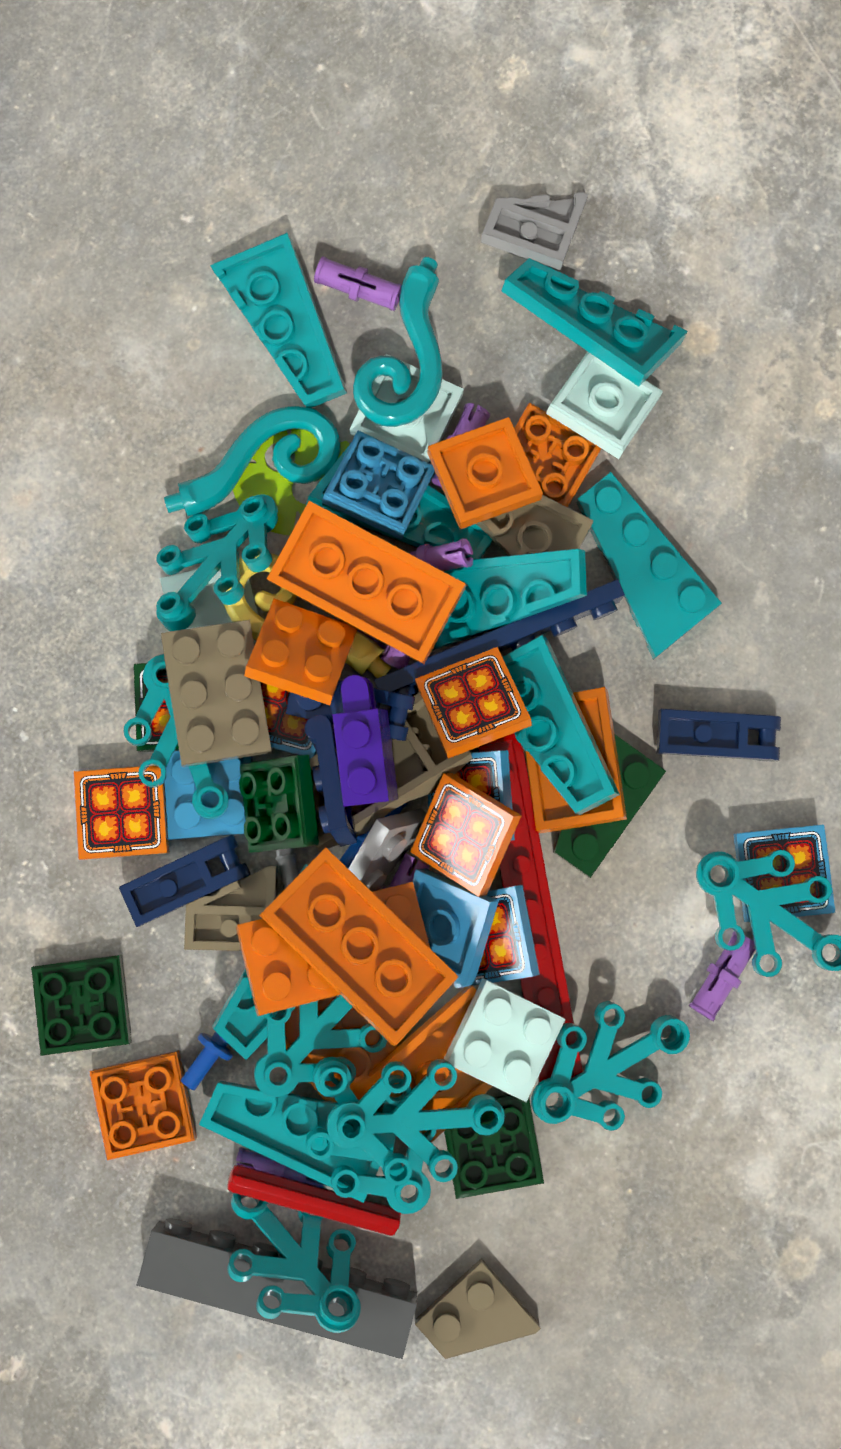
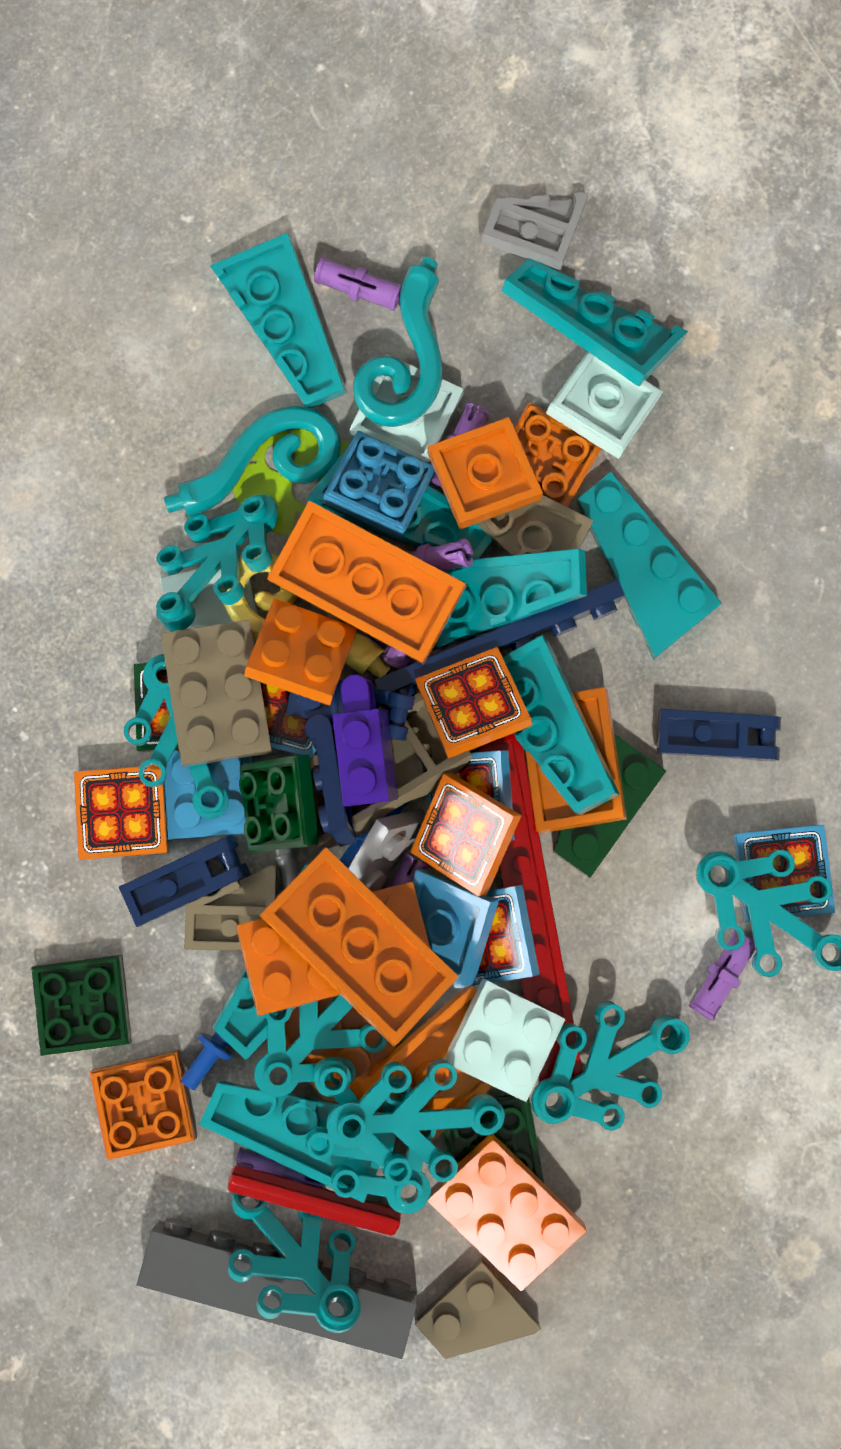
(507, 1212): none -> plate

